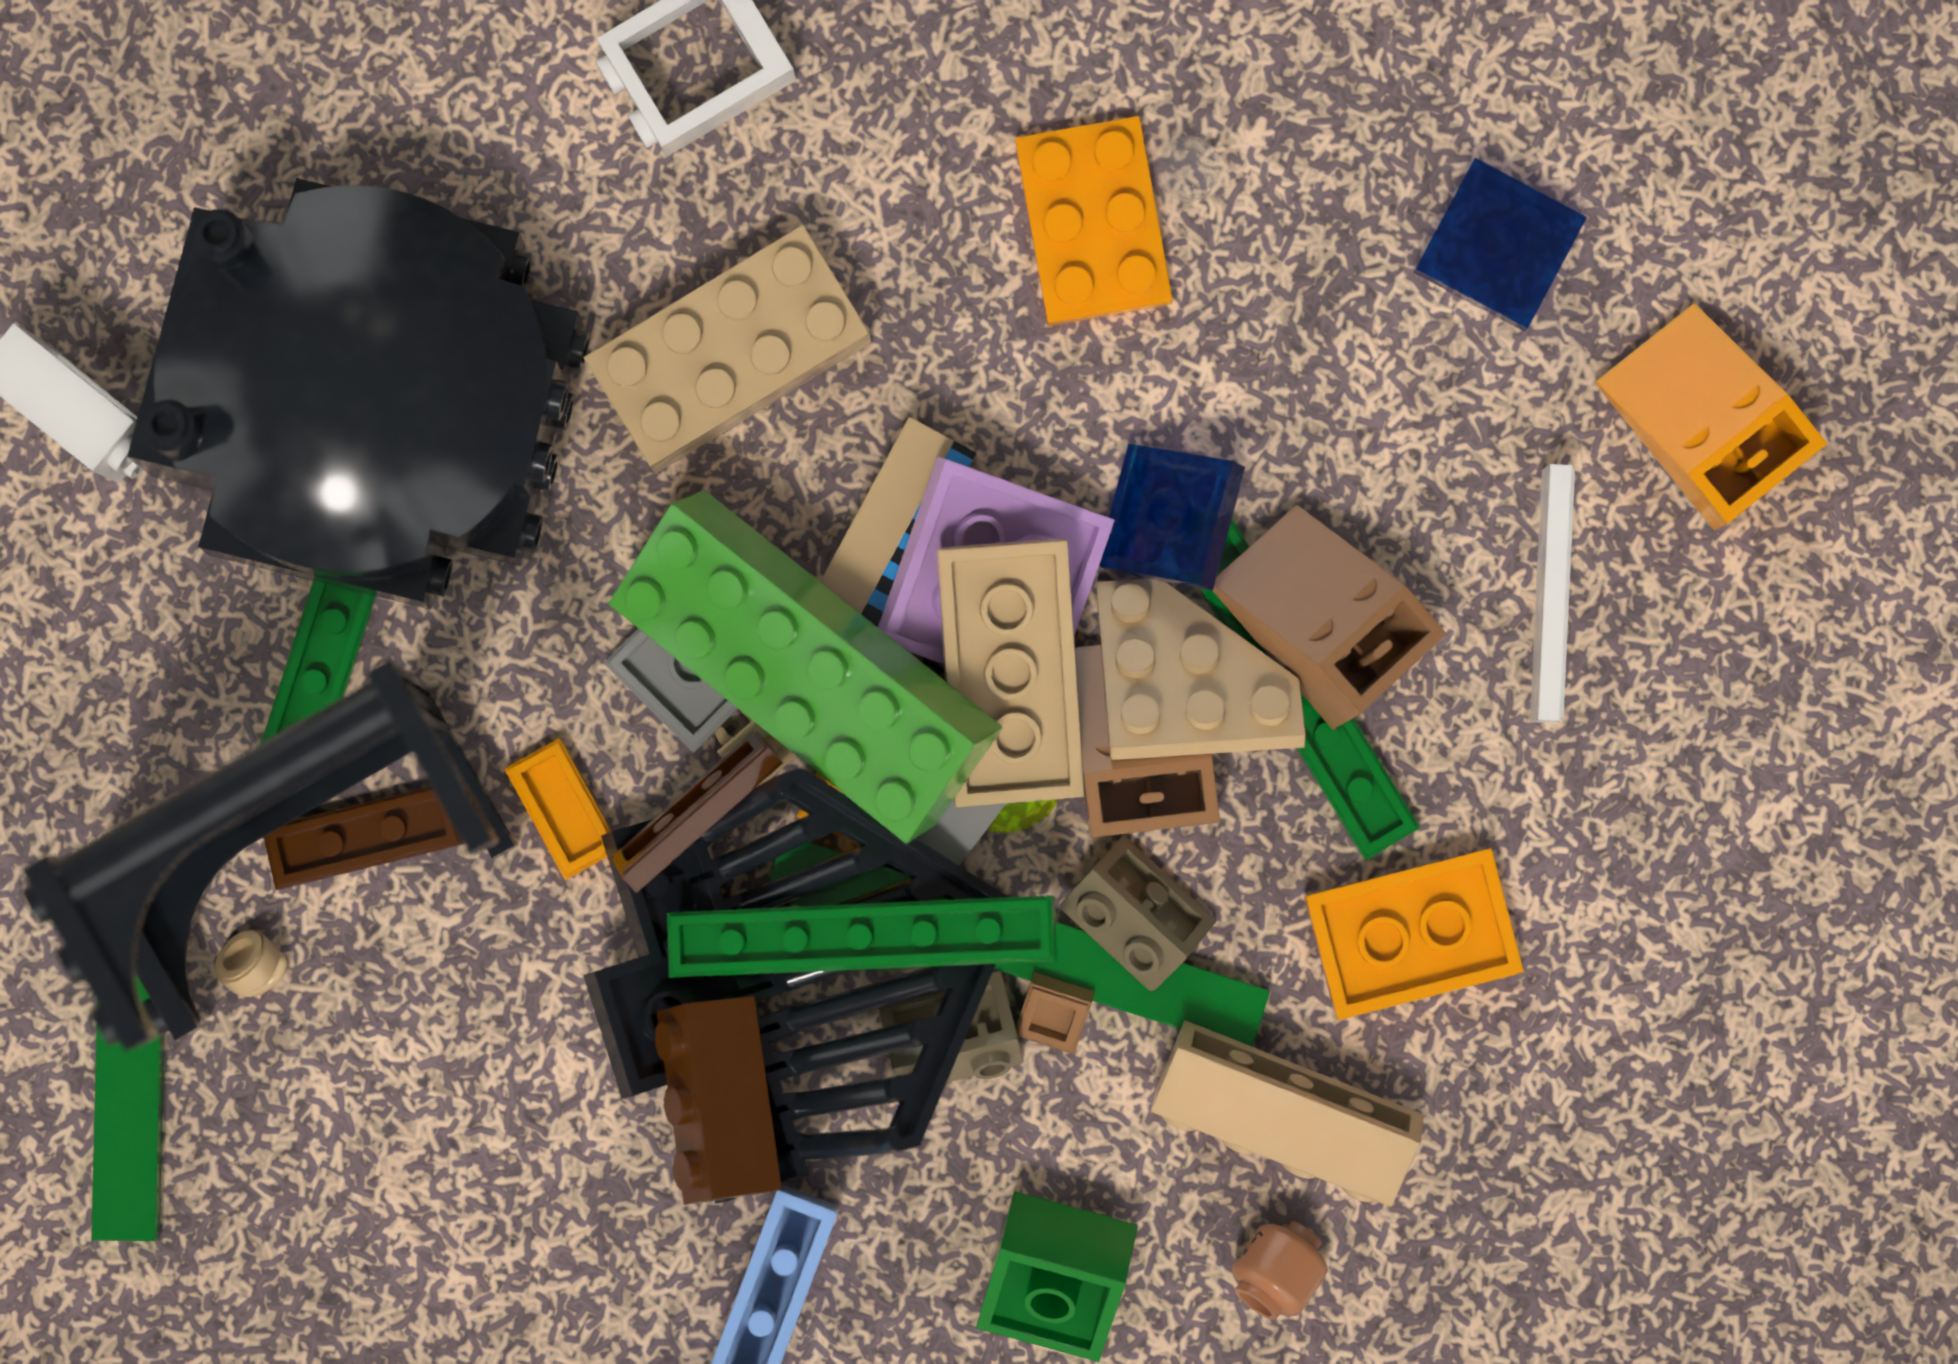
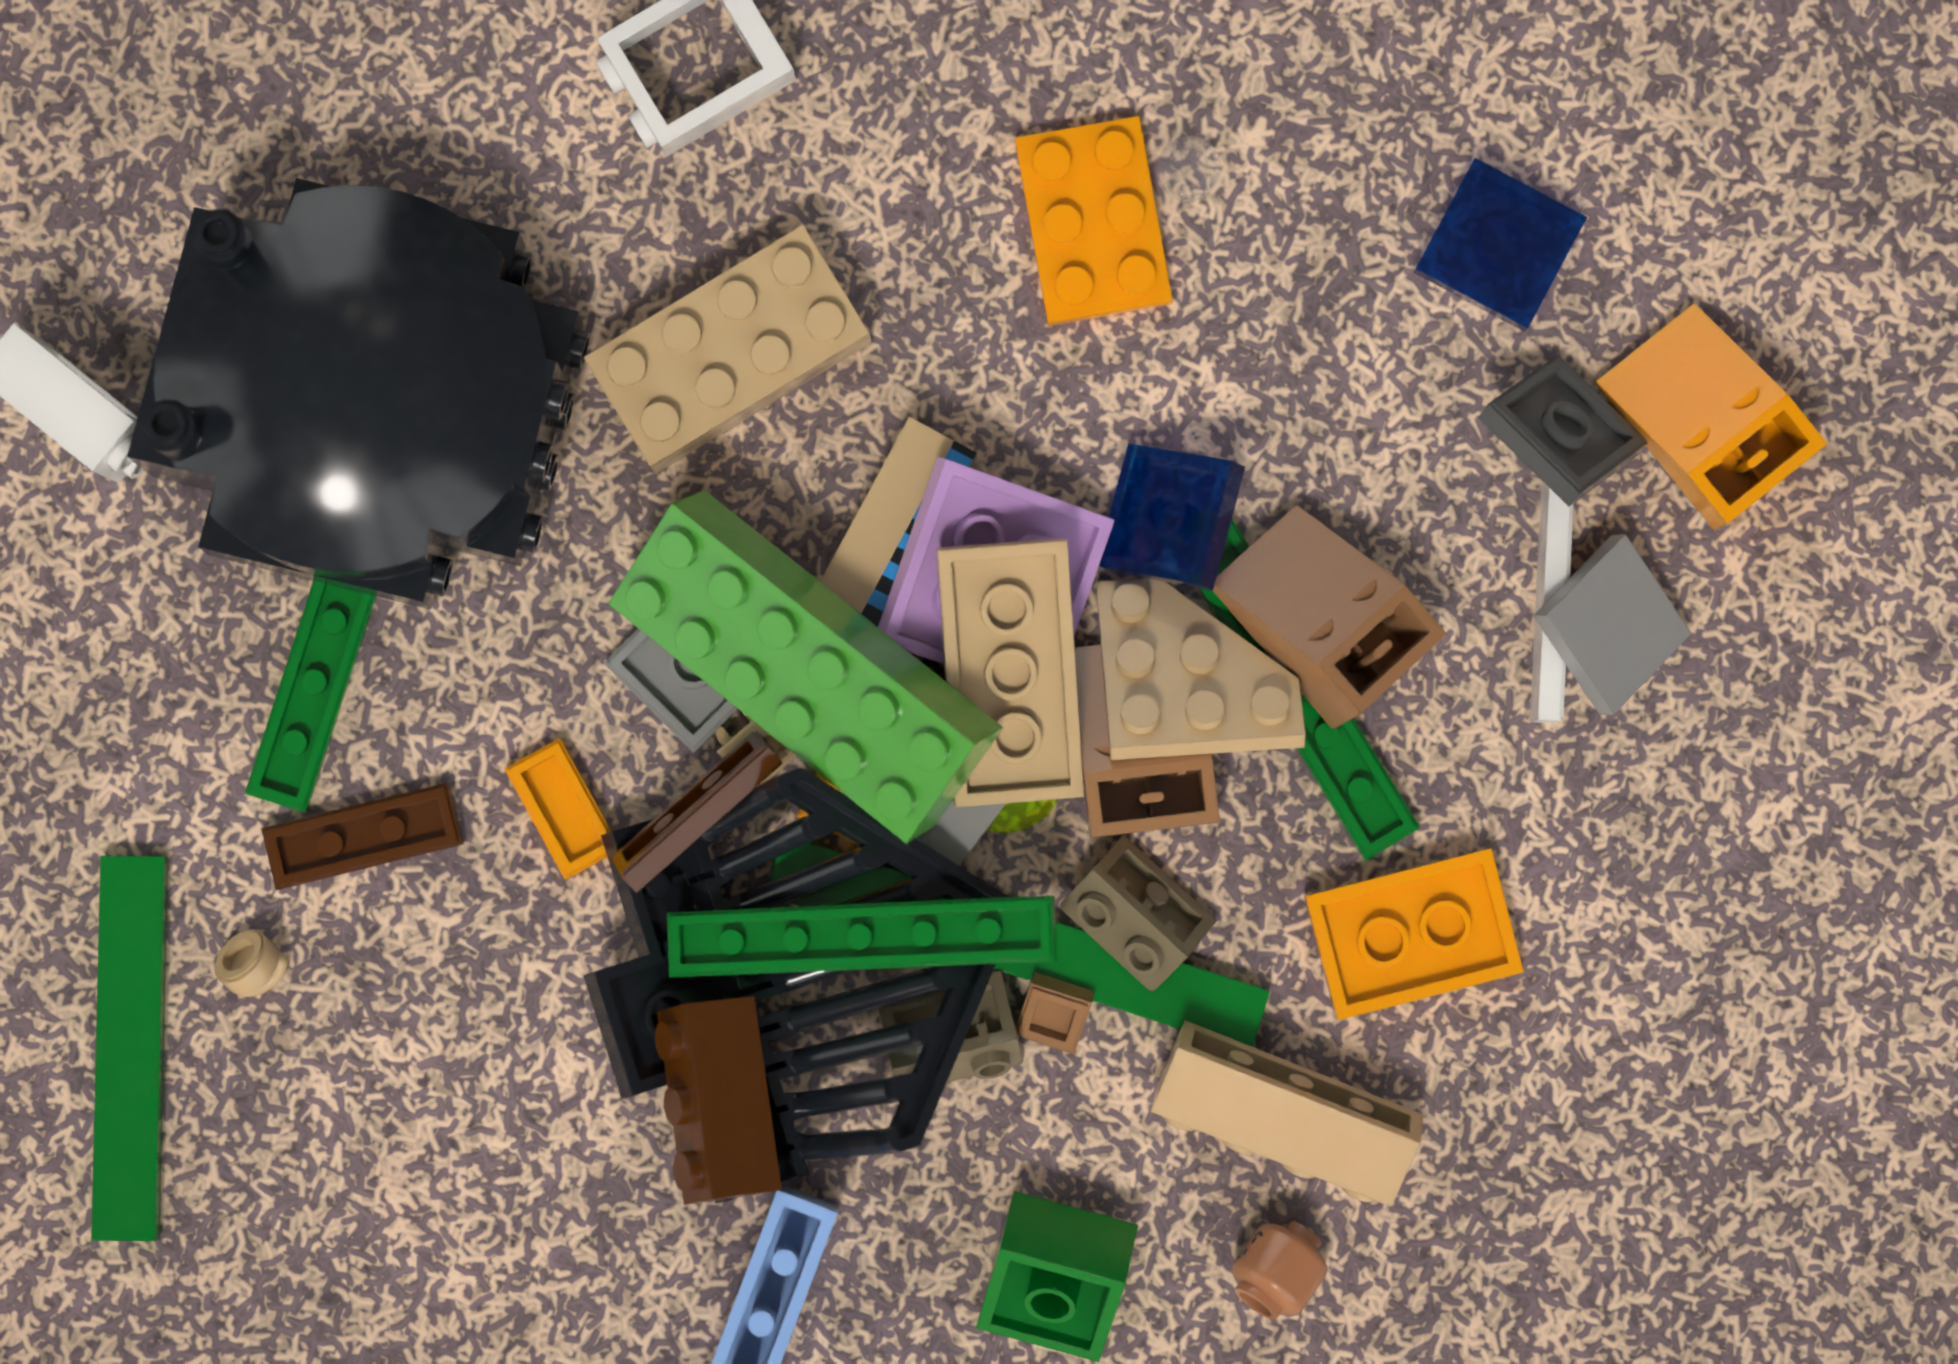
(134, 890): black arch -> none
(1563, 430): none -> dark grey tile
(1612, 624): none -> light grey tile

